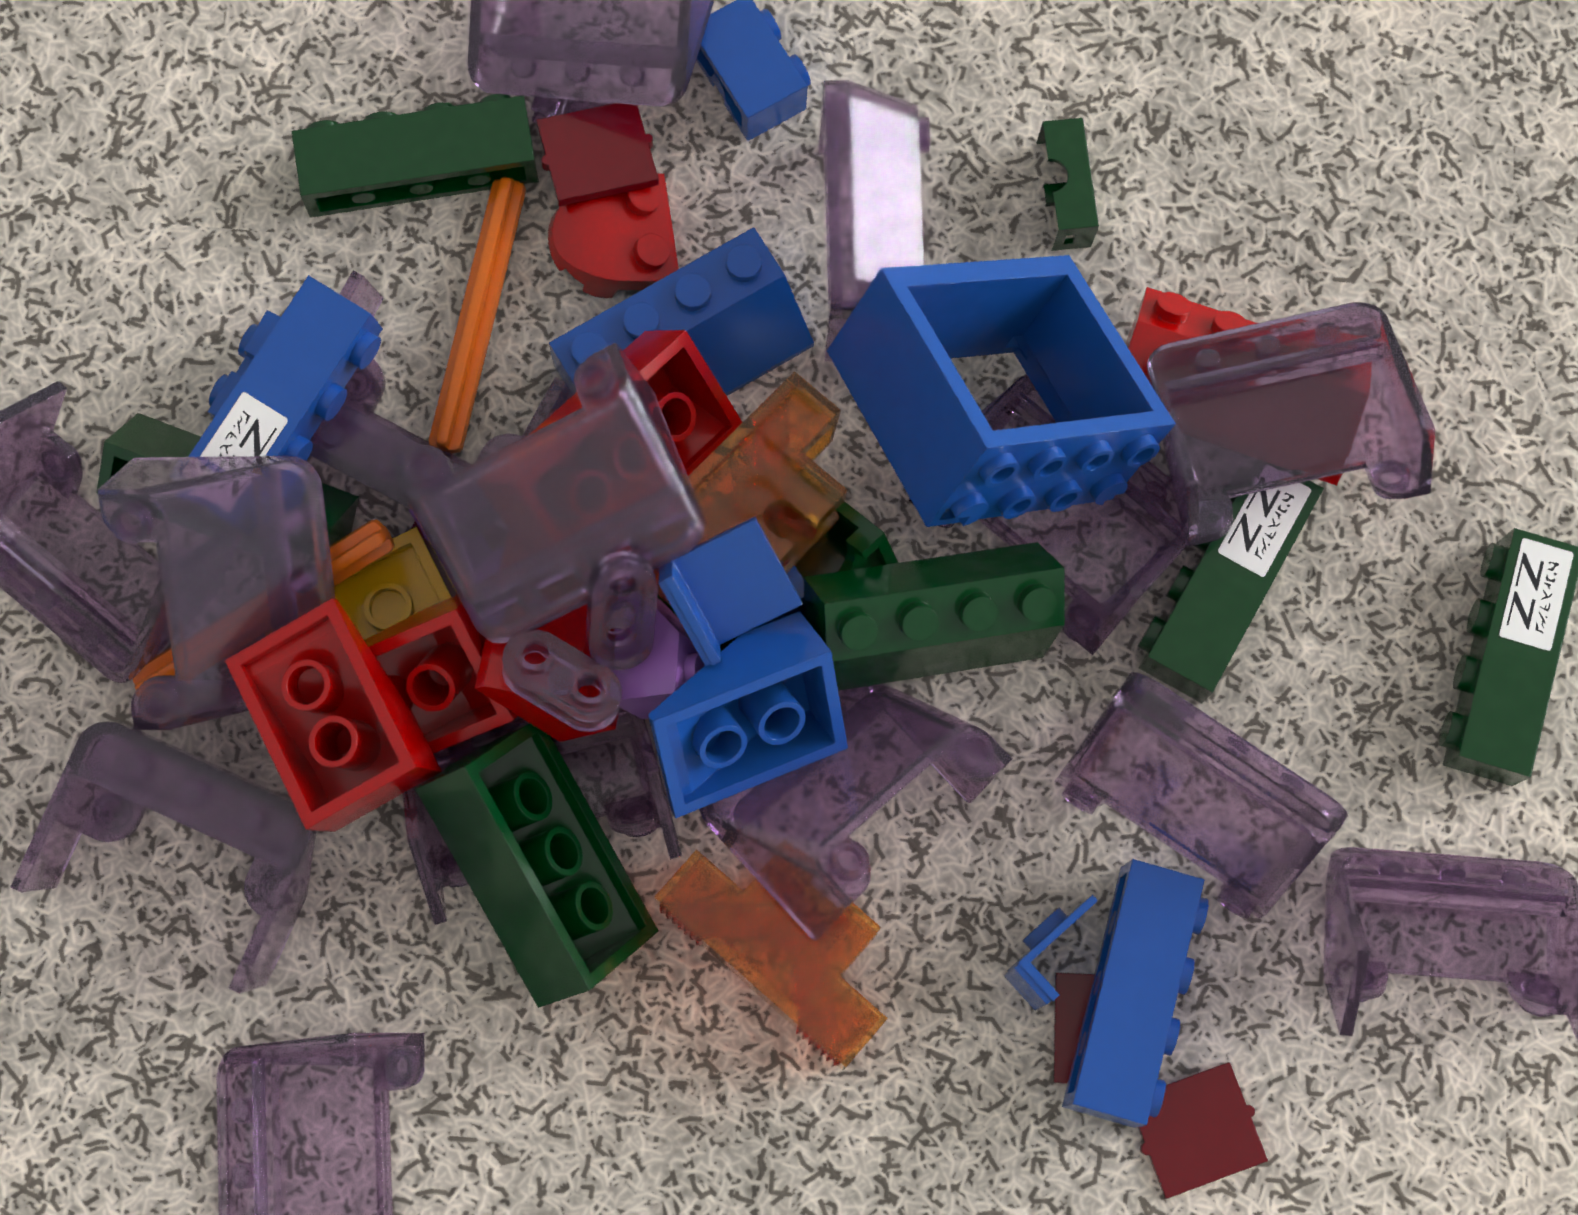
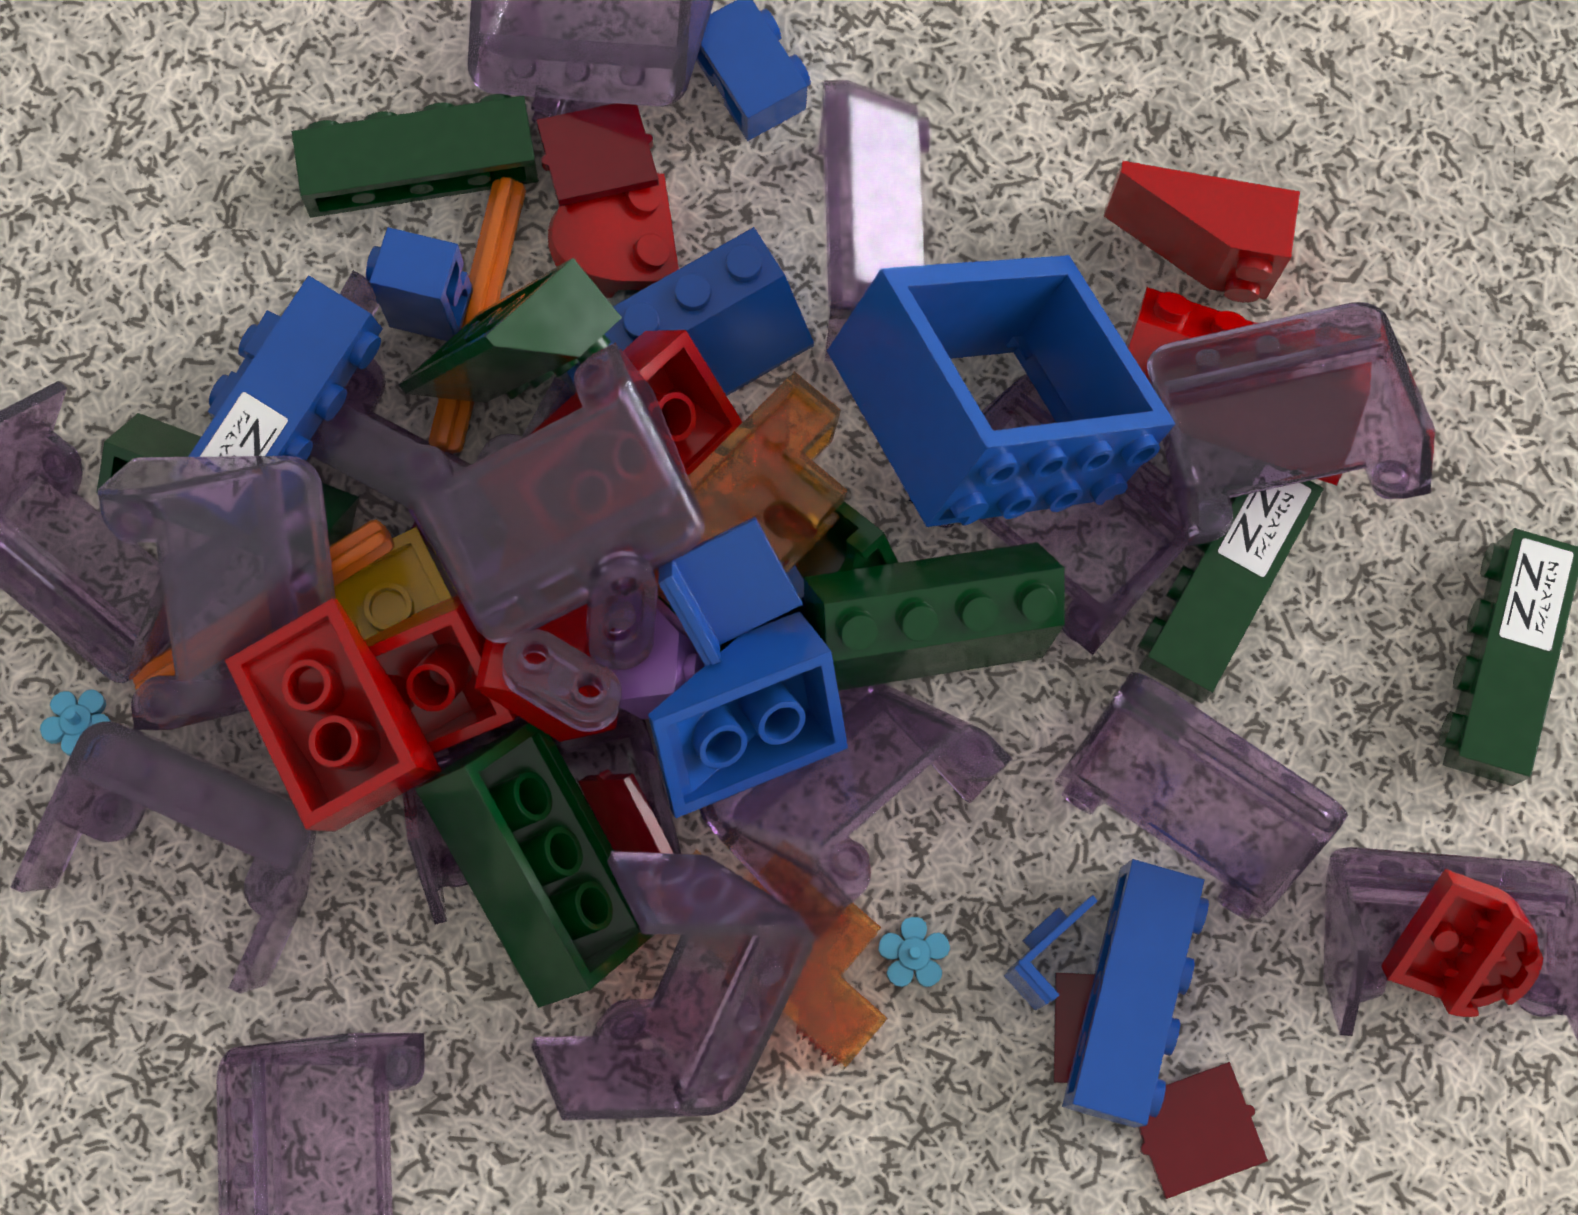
(72, 717): none -> medium azure plant
(419, 283): none -> blue brick
(520, 340): none -> slope
(624, 813): none -> dark red piece
(713, 1008): none -> clear purple windscreen
(914, 953): none -> medium azure plant
(1075, 198): dark green piece -> none
(1210, 227): none -> red slope
(1466, 947): none -> red slope

